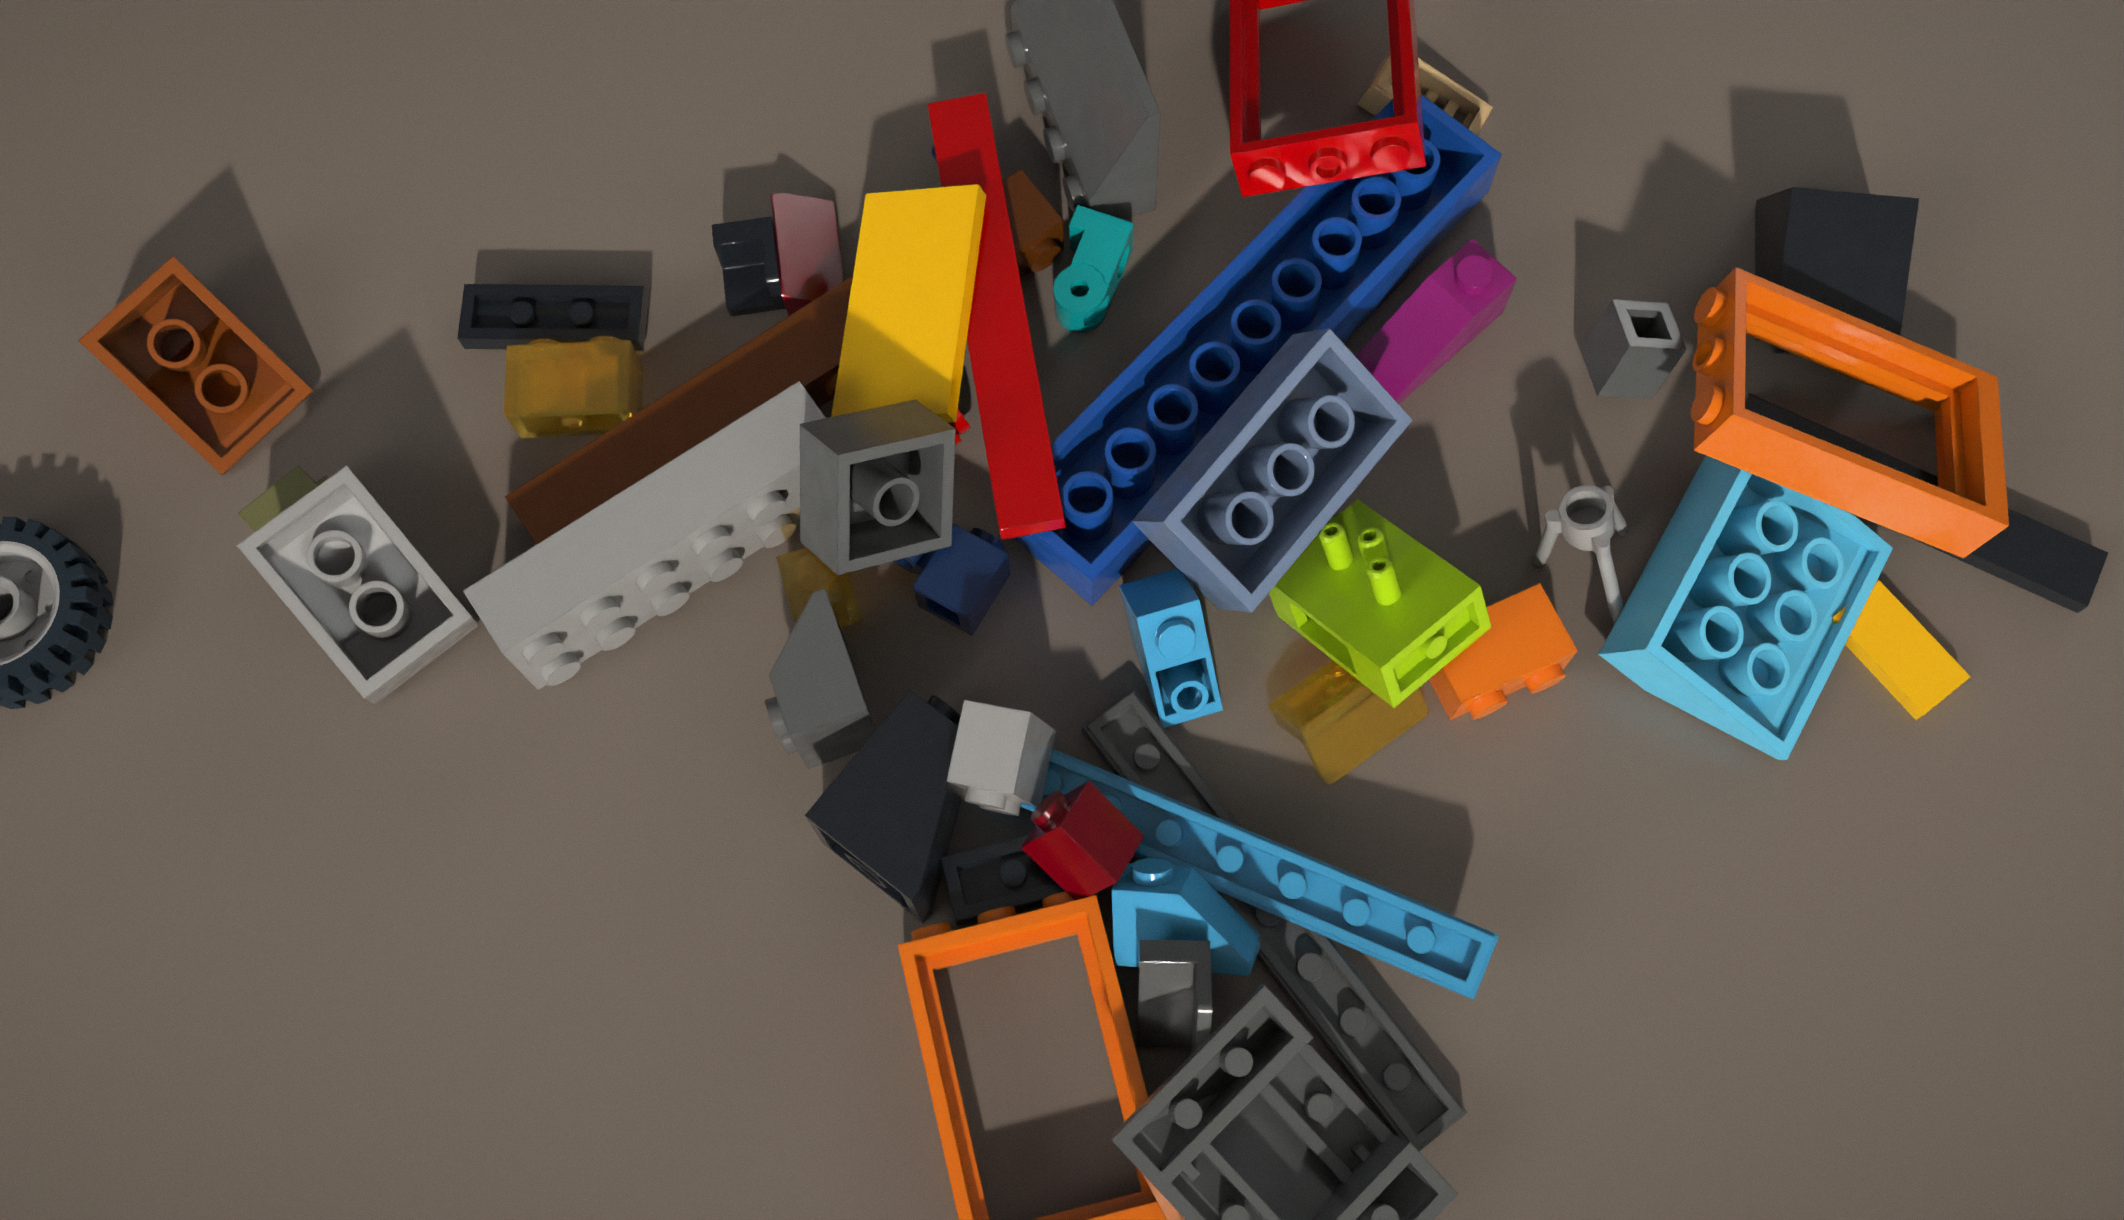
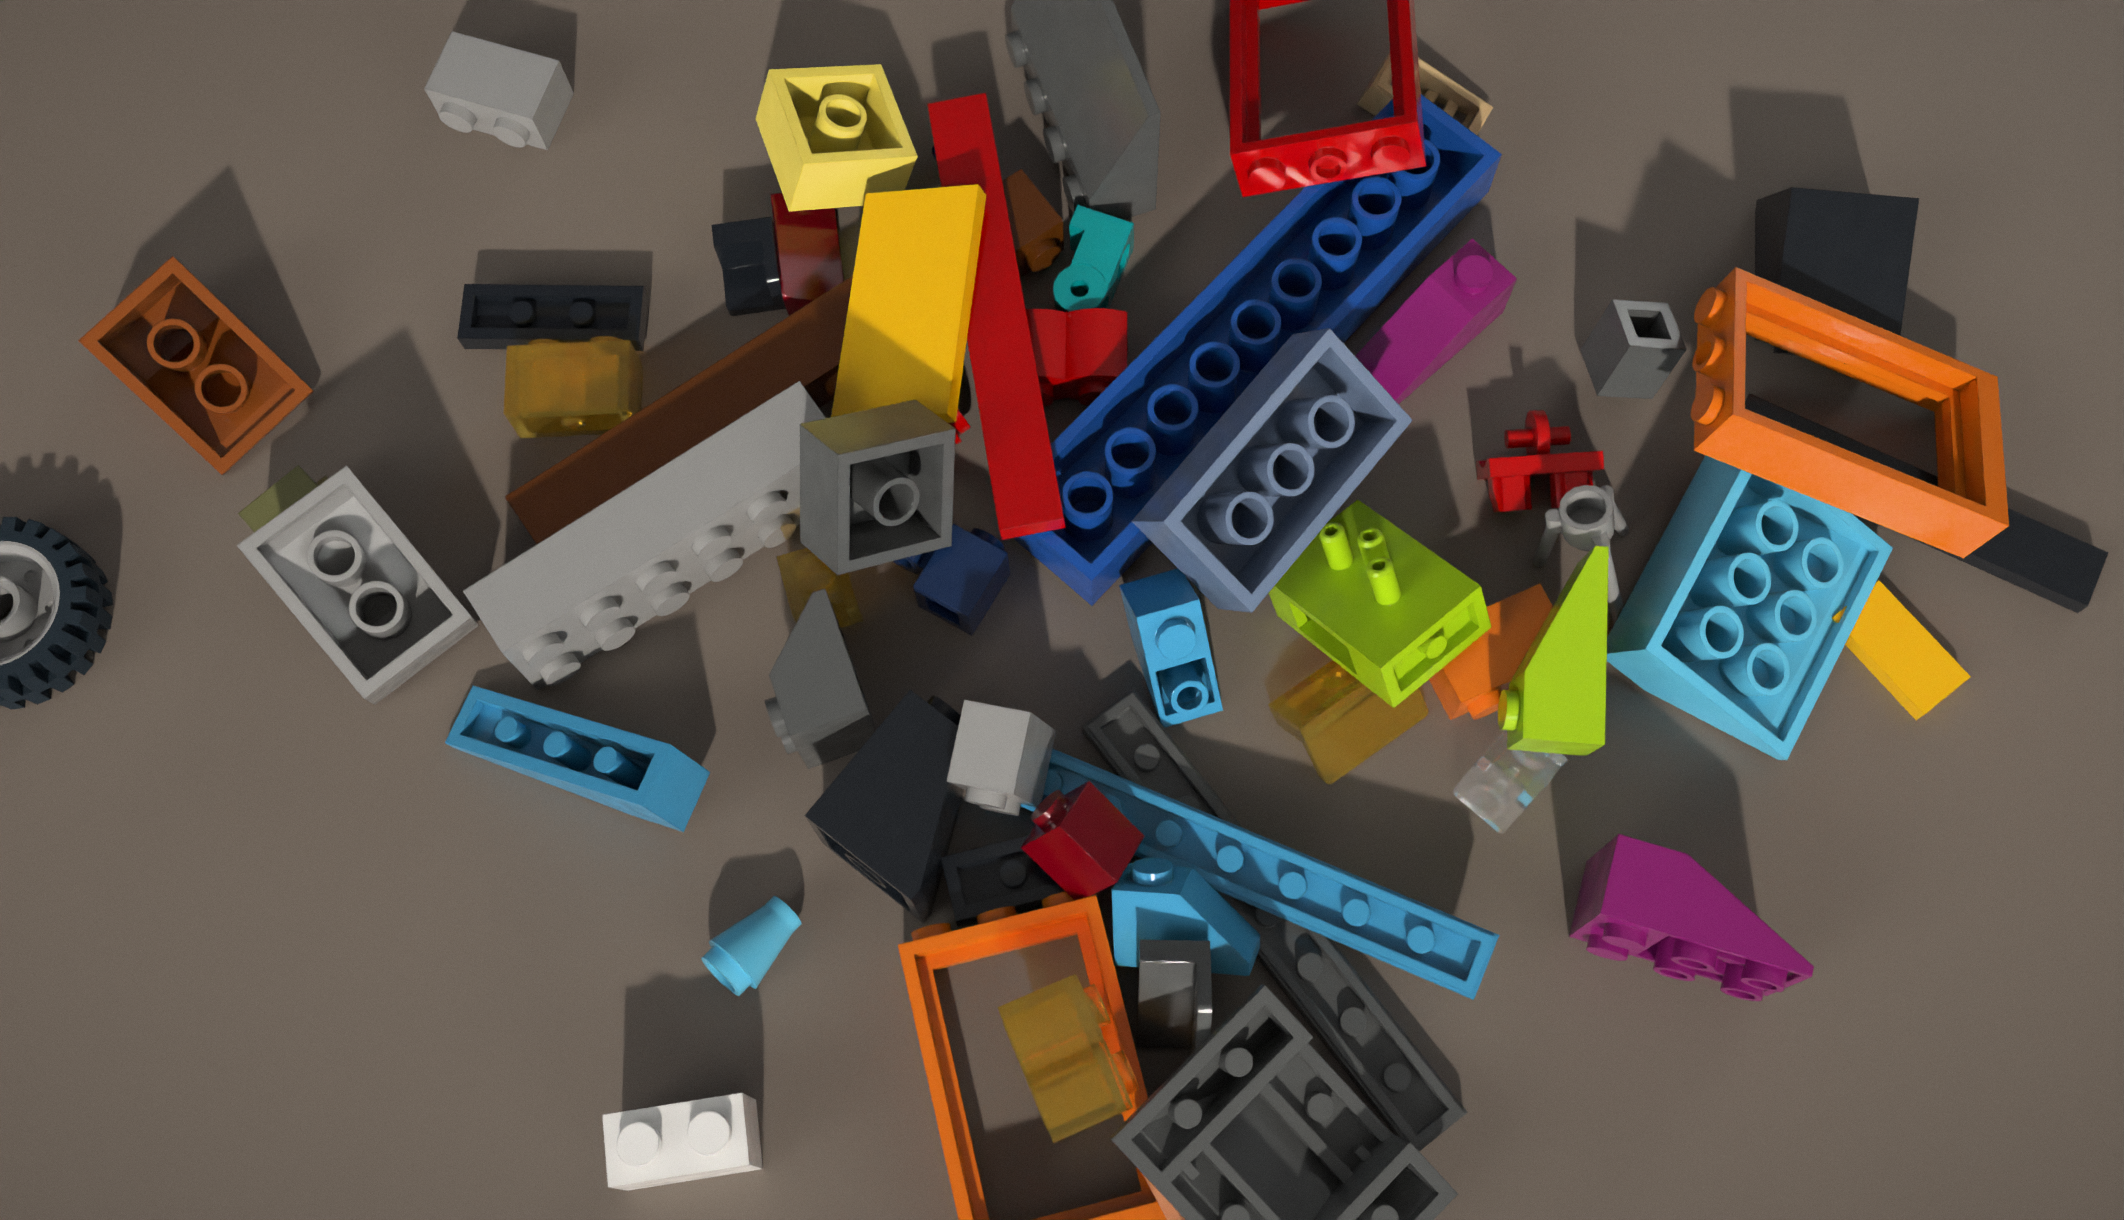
(499, 91): none -> light grey brick
(581, 756): none -> dark azure slope
(682, 1142): none -> white brick
(750, 946): none -> medium azure cone
(834, 135): none -> light yellow brick
(1067, 1058): none -> clear yellow brick
(1078, 351): none -> red brick
(1506, 782): none -> clear bracket
(1510, 476): none -> red hips
(1561, 684): none -> lime slope
(1681, 918): none -> magenta slope

